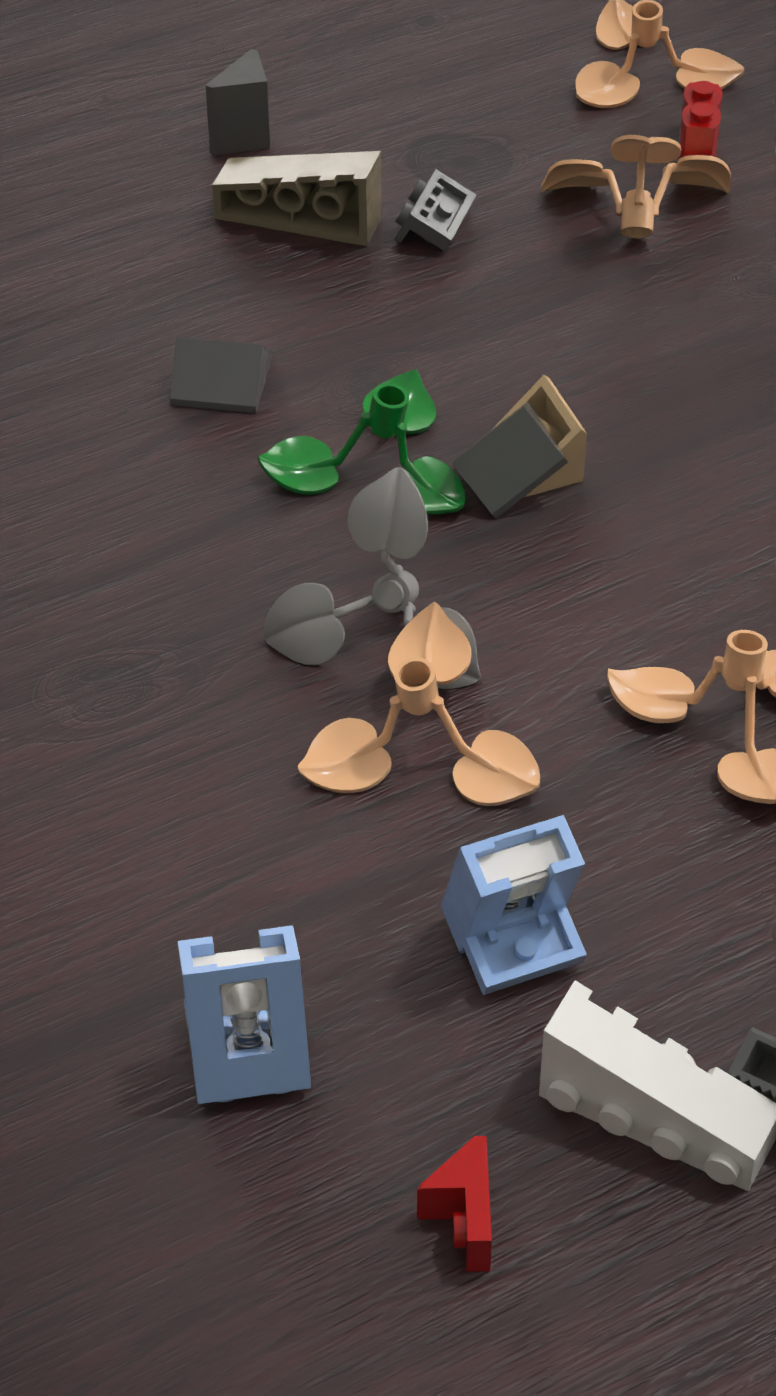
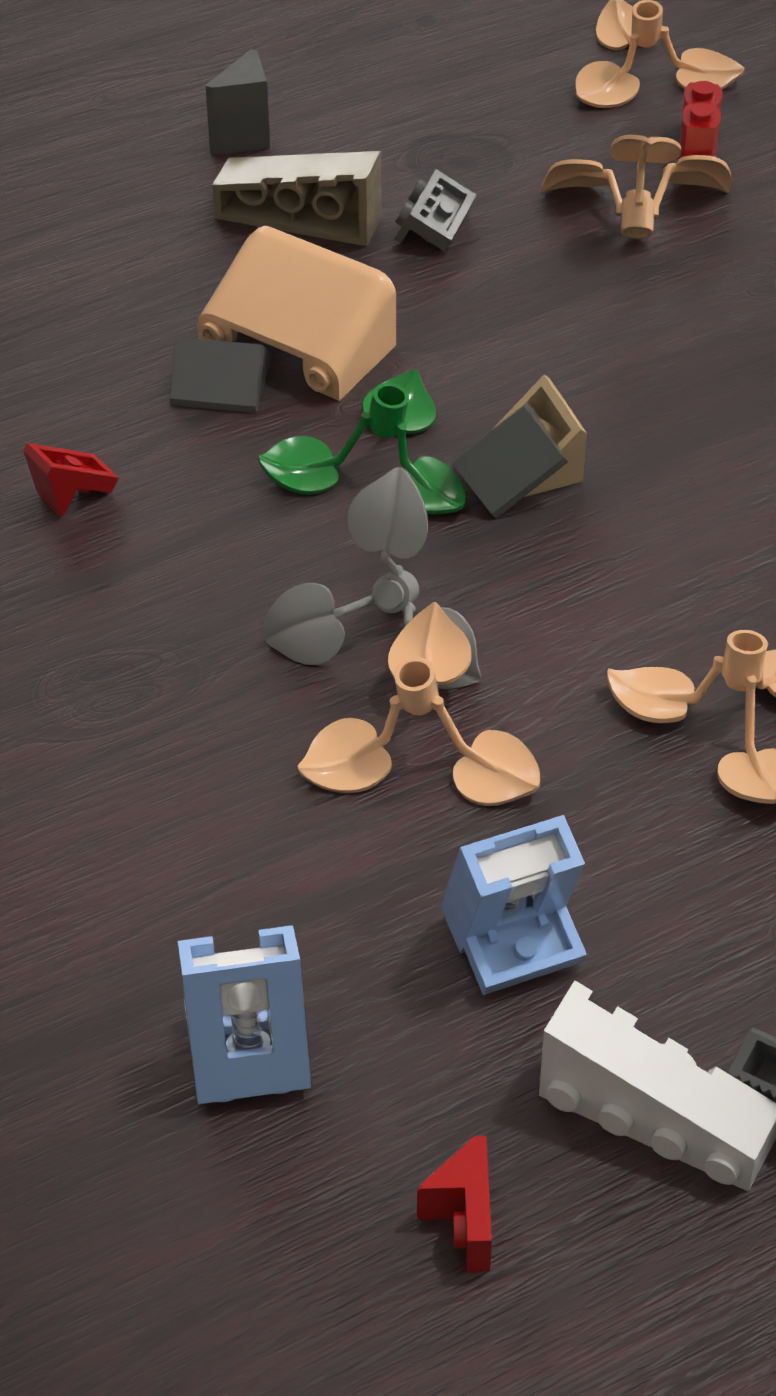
(62, 472): none -> red slope
(308, 305): none -> light nougat windscreen

